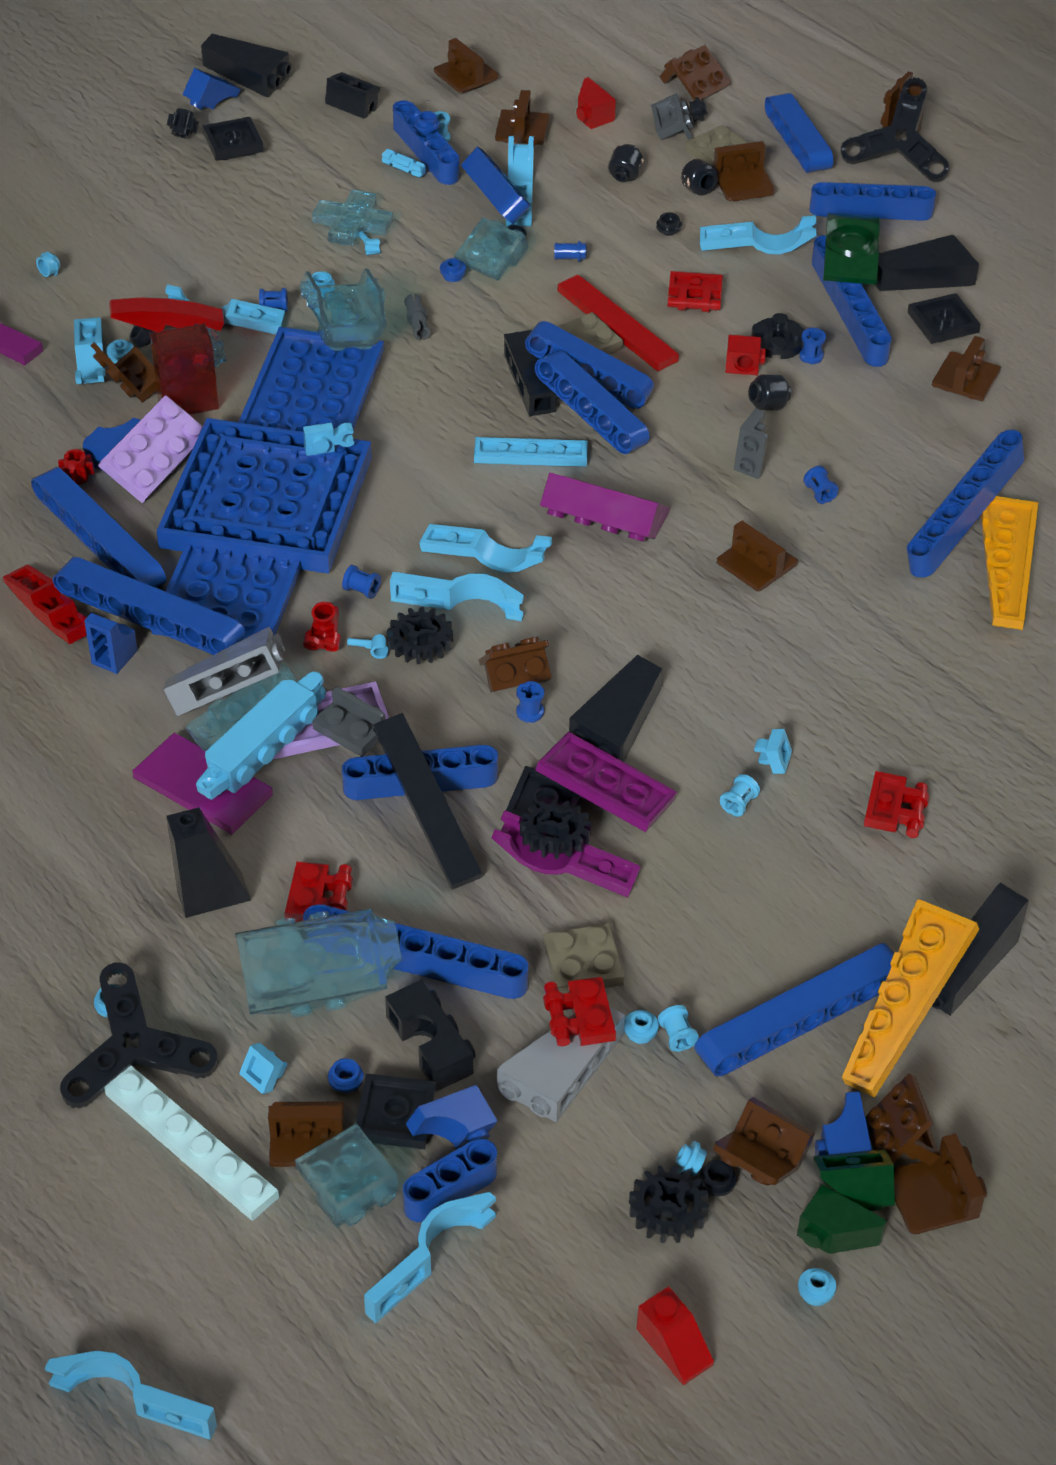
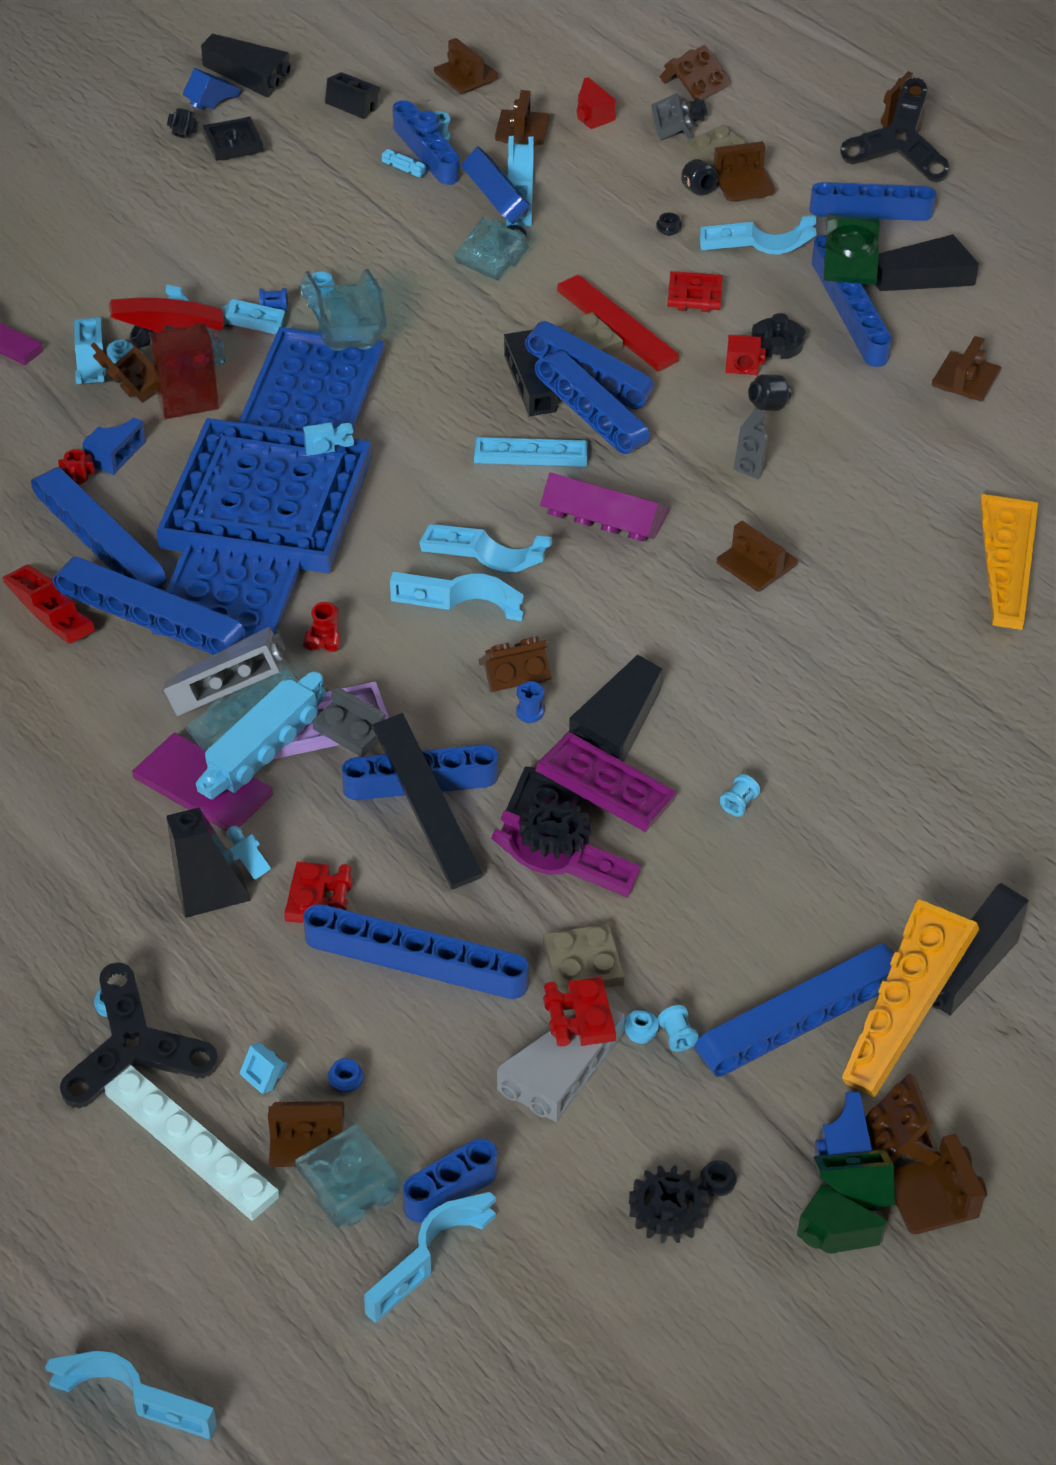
(48, 264): medium azure plate -> none
(109, 643): blue arch -> none
(152, 449): lavender plate -> none
(247, 852): none -> medium azure piece
(317, 961): clear light blue slope -> none
(352, 217): clear light blue plate -> none
(361, 581): blue bush -> none
(371, 245): medium azure hand -> none
(377, 645): medium azure hand -> none
(387, 1107): black plate -> none
(417, 316): dark grey pin -> none
(419, 1012): black arch -> none
(420, 635): black gear -> none
(452, 270): blue plate -> none
(455, 1117): blue arch -> none
(570, 251): blue pin -> none
(625, 163): black head -> none
(674, 1335): red slope -> none
(690, 1158): medium azure plate -> none
(765, 1143): reddish brown bracket -> none
(775, 751): medium azure tile -> none
(798, 132): blue beam -> none
(812, 345): blue bush -> none
(814, 1295): medium azure plate -> none
(821, 484): blue bush -> none
(885, 804): red plate -> none
(943, 318): black plate -> none
(965, 503): blue beam -> none

